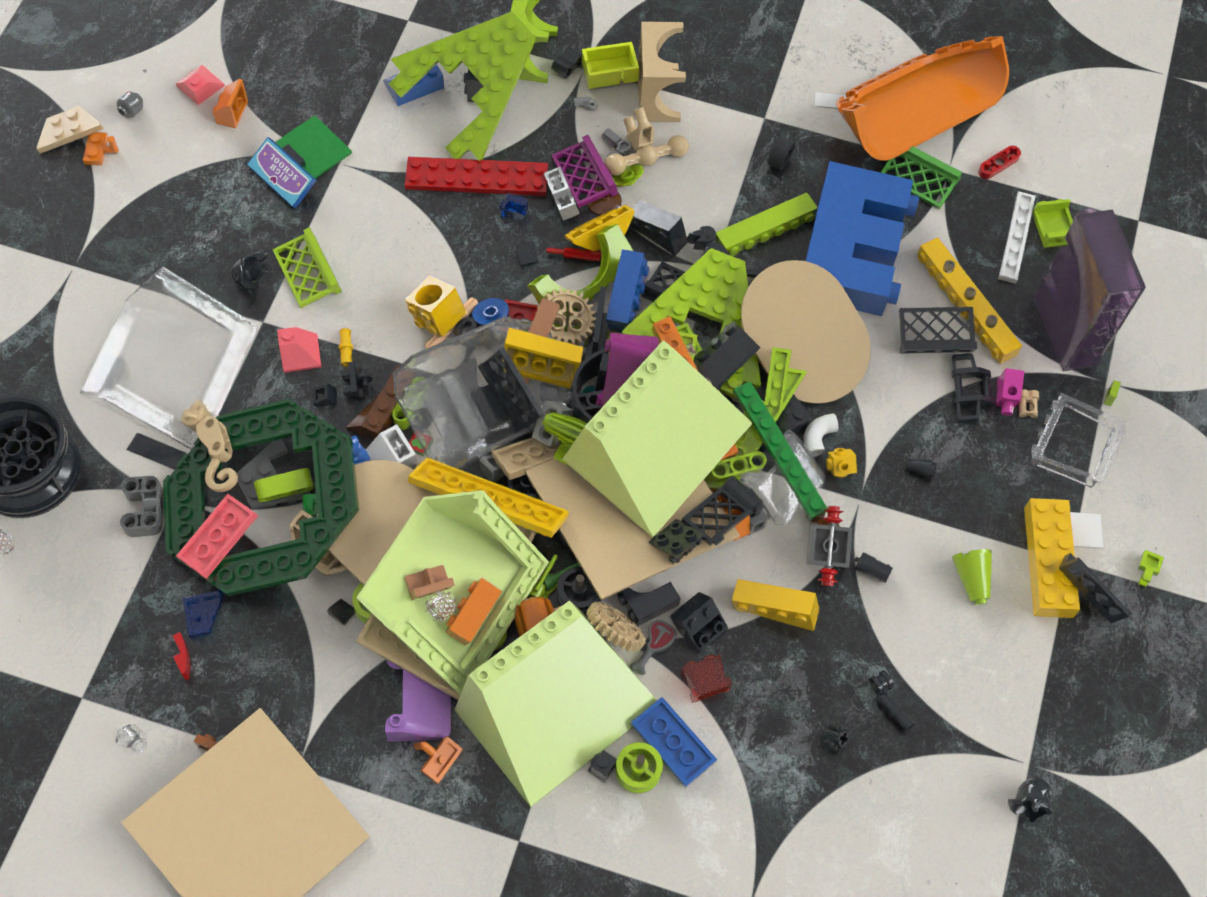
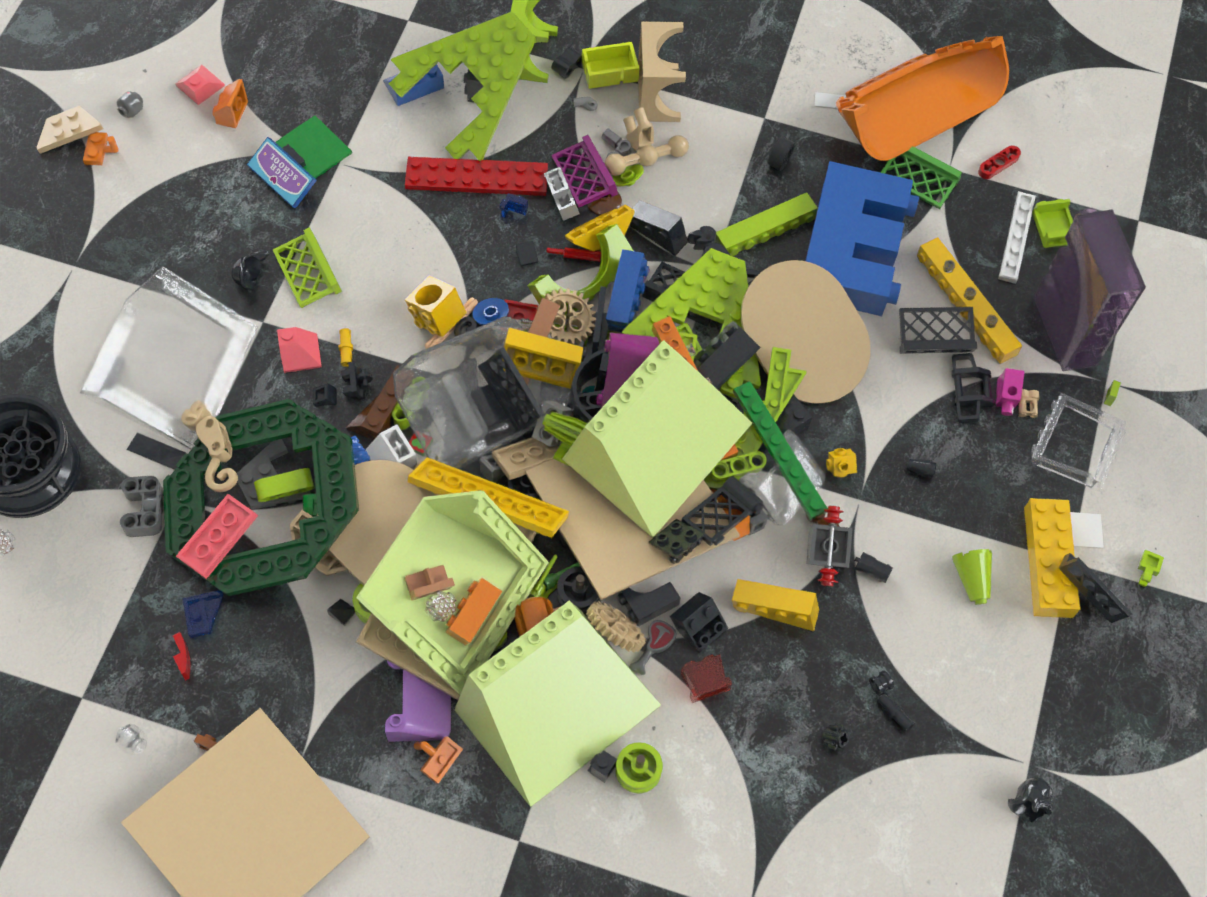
(675, 742): blue plate -> none
(815, 432): white cylinder -> none

